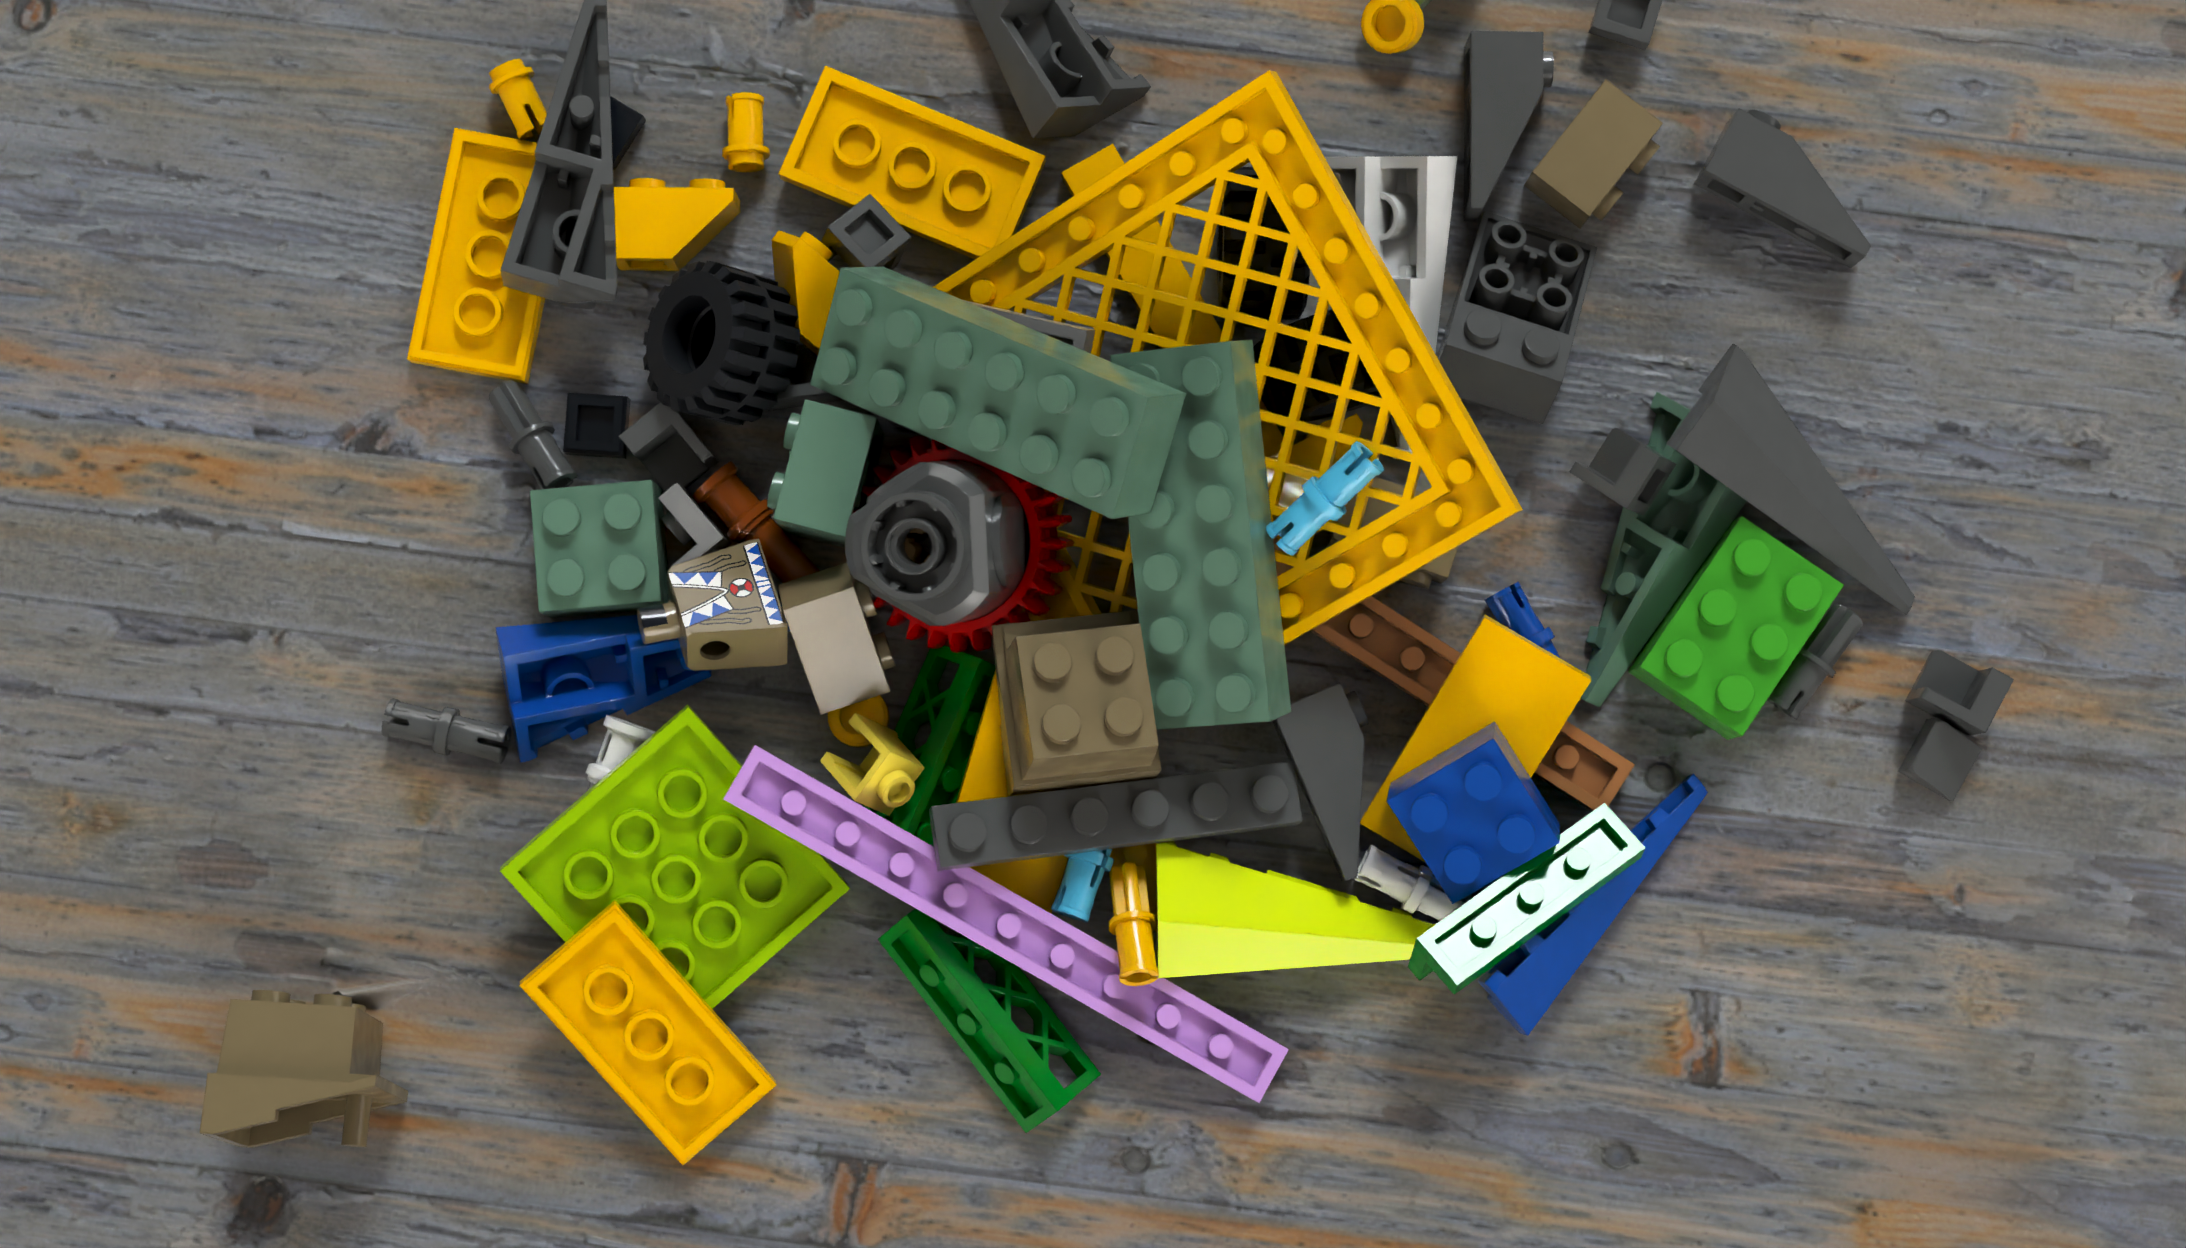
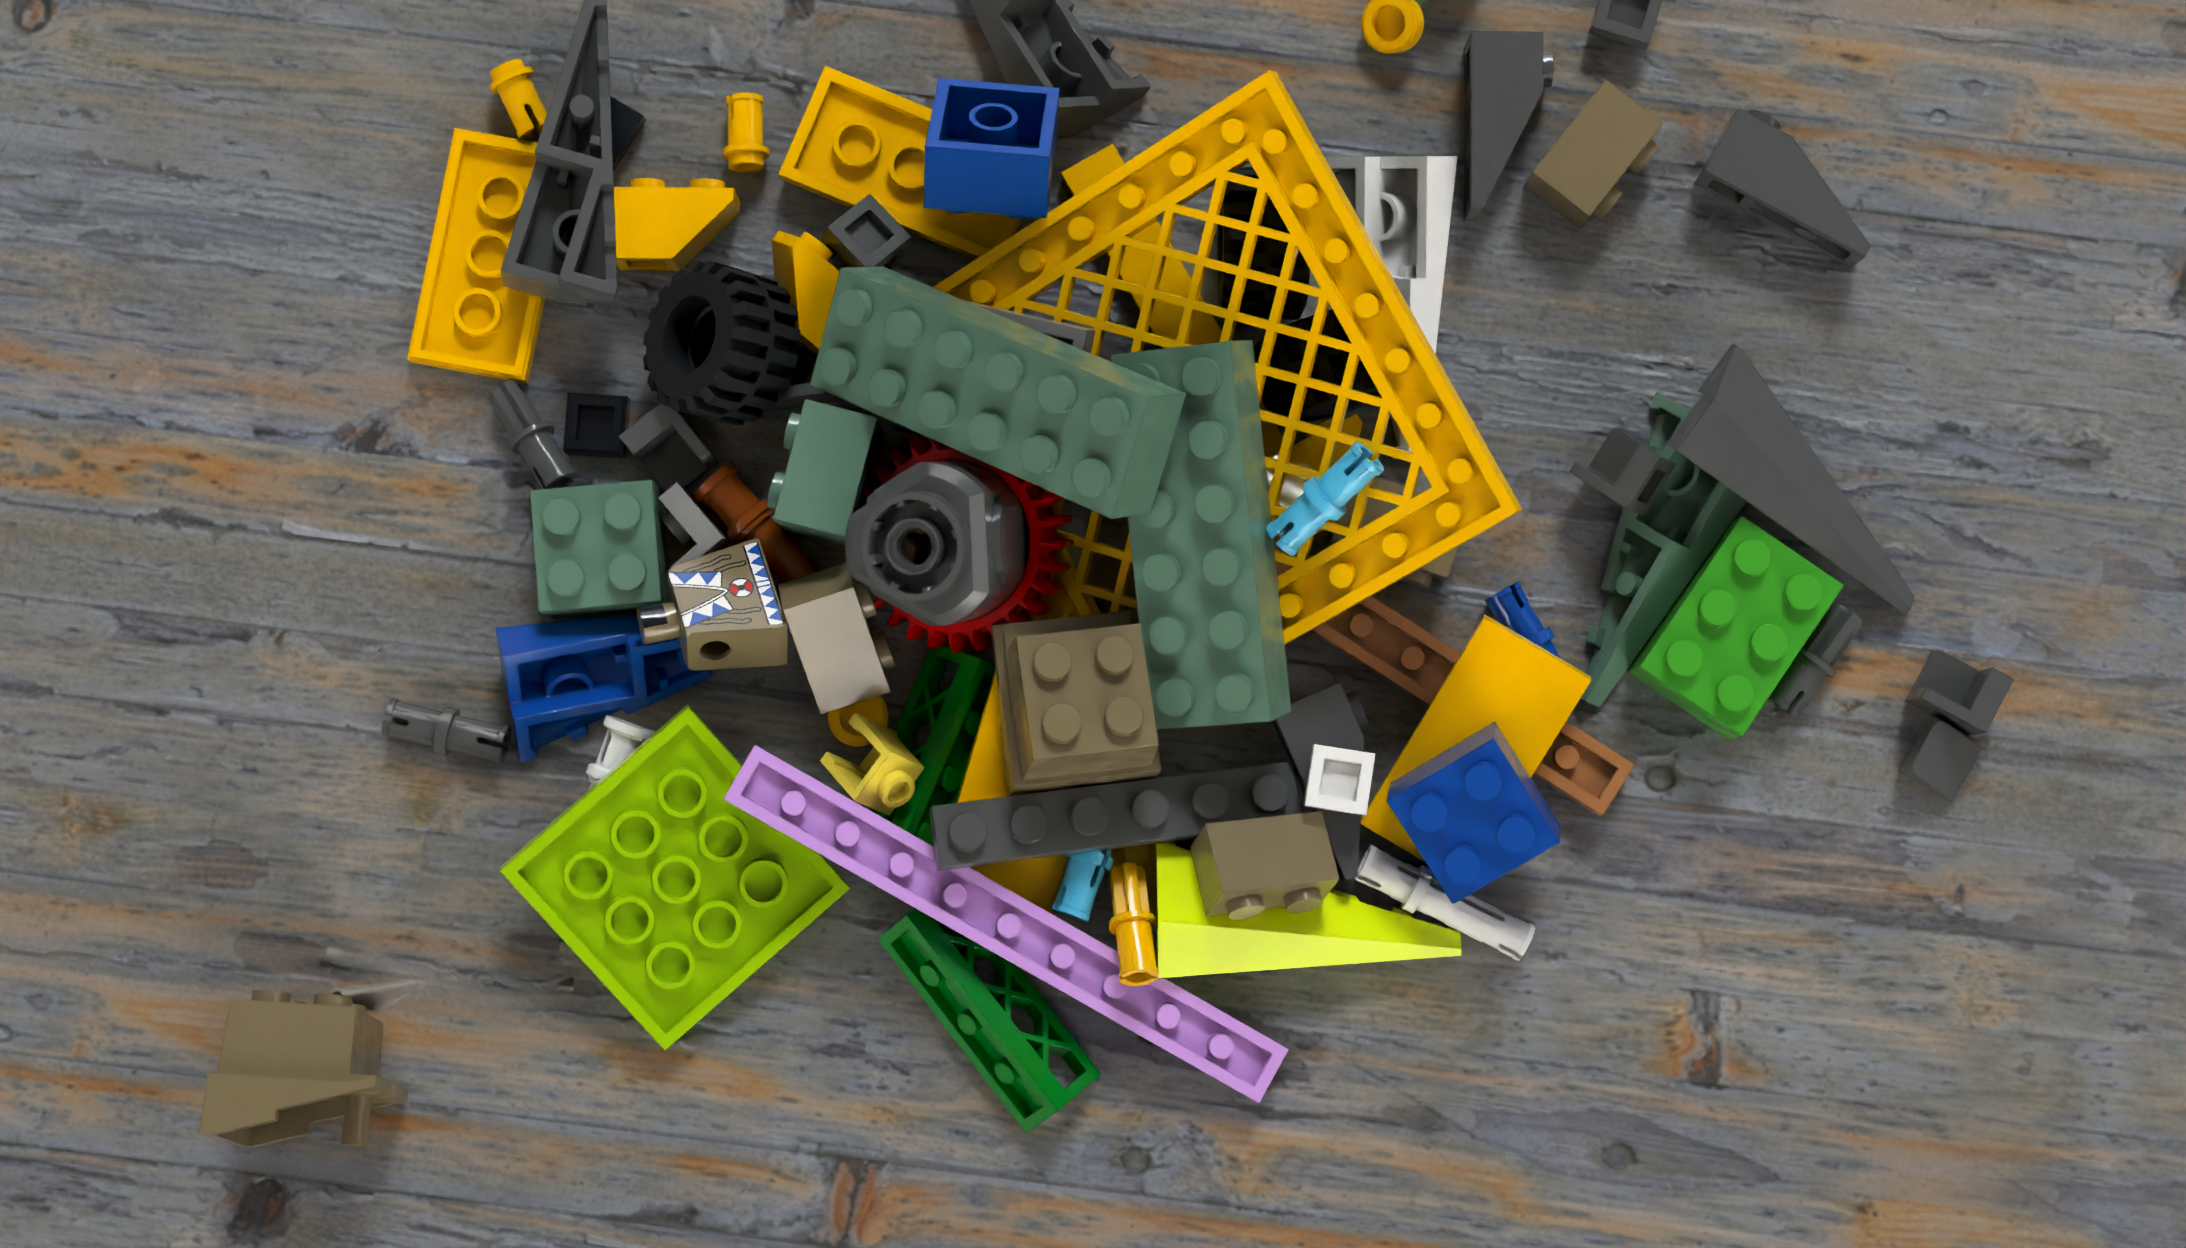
(648, 1032): yellow tile -> none
(991, 148): none -> blue brick
(1264, 864): none -> dark tan brick
(1339, 779): none -> white plate
(1515, 316): dark grey slope -> none
(1526, 900): fence -> none
(1537, 971): blue wedge -> none

